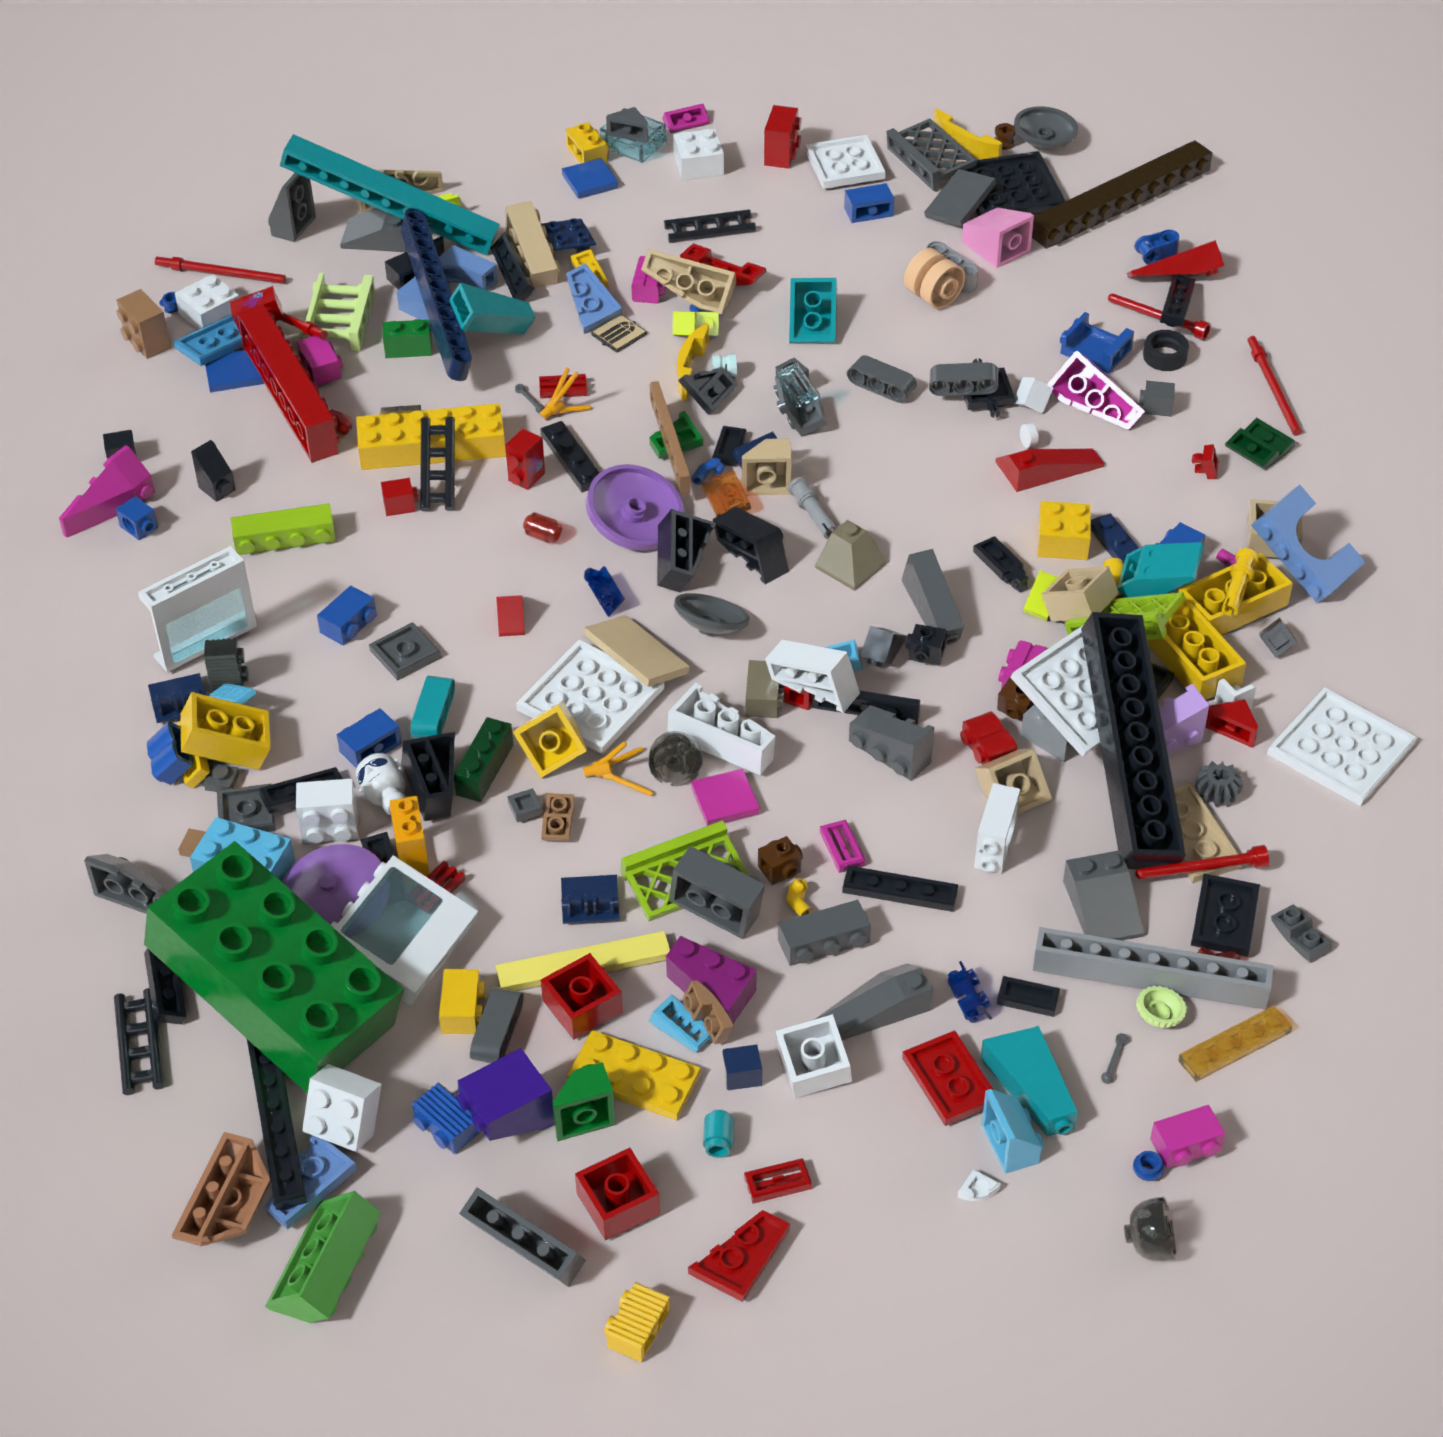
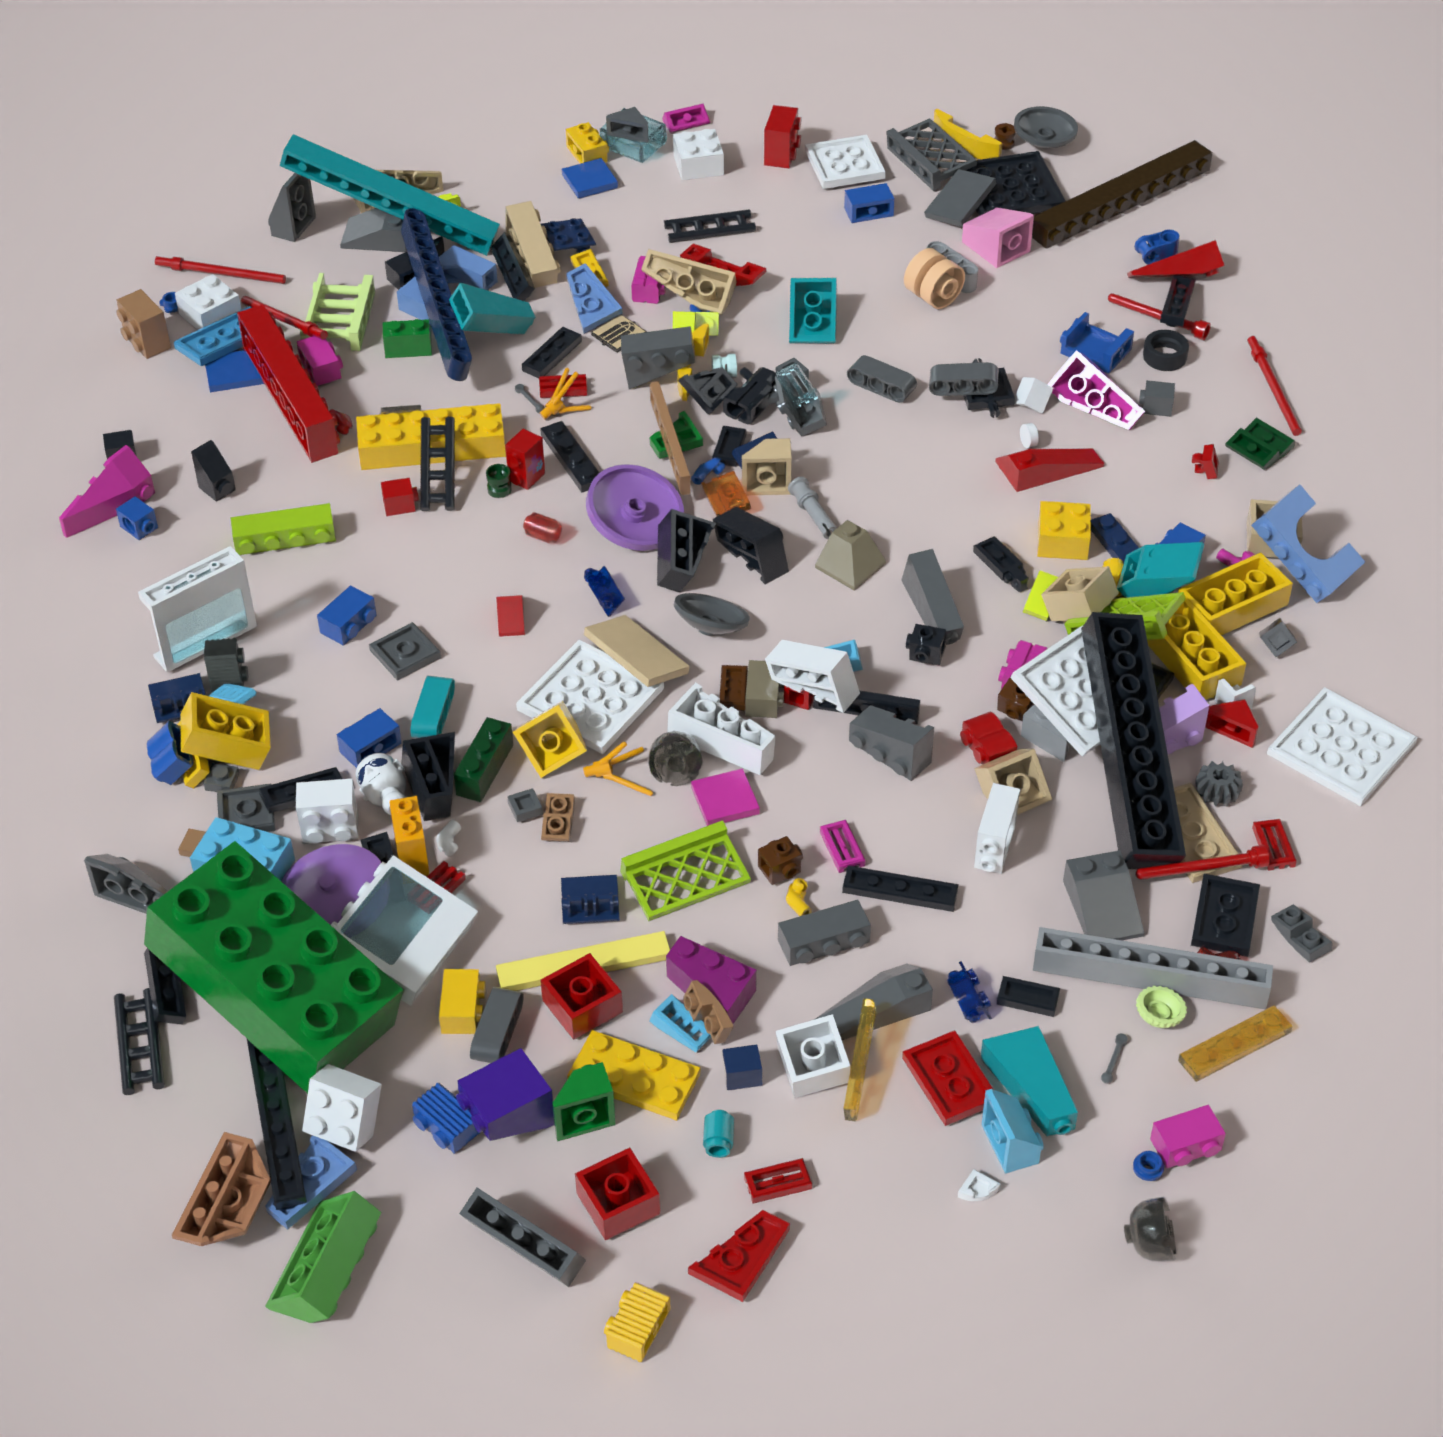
(266, 296): red brick -> none
(445, 838): none -> white arm
(498, 480): none -> dark green wheel
(551, 352): none -> black plate
(656, 354): none -> dark grey wedge
(716, 892): dark grey brick -> none
(733, 686): none -> reddish brown plate
(752, 396): none -> black piece
(859, 1060): none -> clear yellow tile
(882, 645): slope -> none
(1241, 574): yellow pin -> none
(1289, 858): none -> red tile

